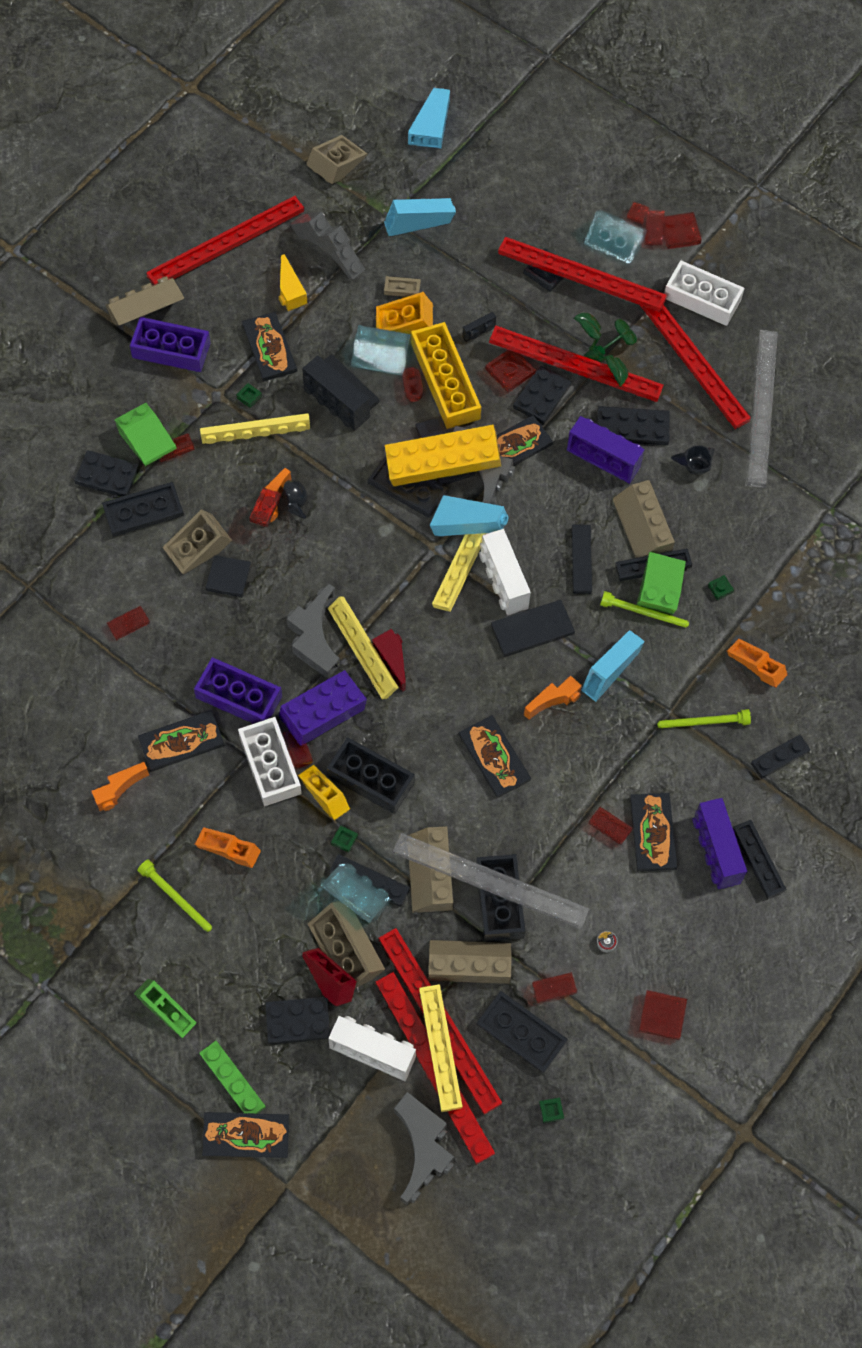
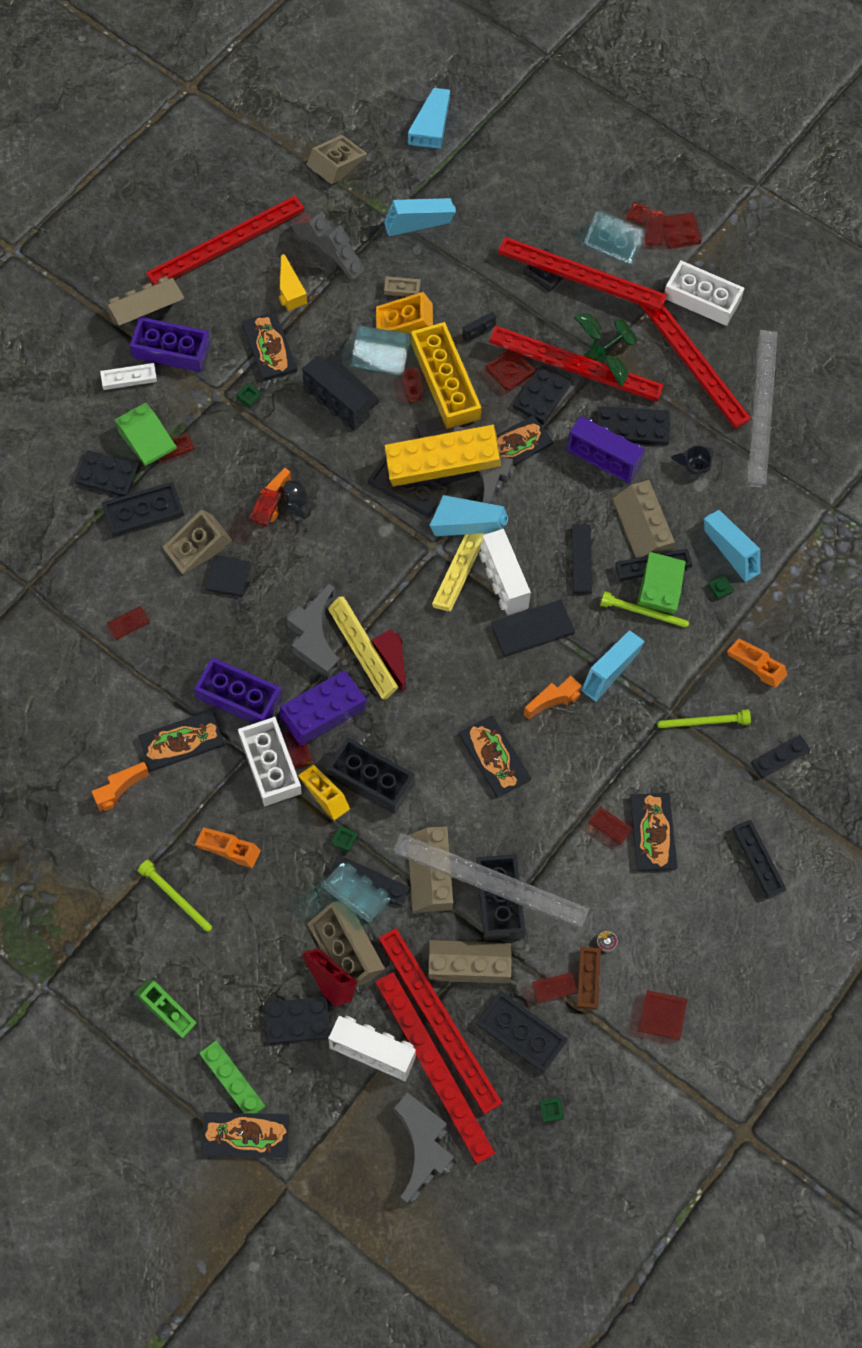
(128, 376): none -> white plate
(255, 428): light yellow plate -> none
(440, 1048): light yellow plate -> none
(588, 978): none -> reddish brown plate
(719, 844): dark purple brick -> none
(734, 545): none -> medium azure slope

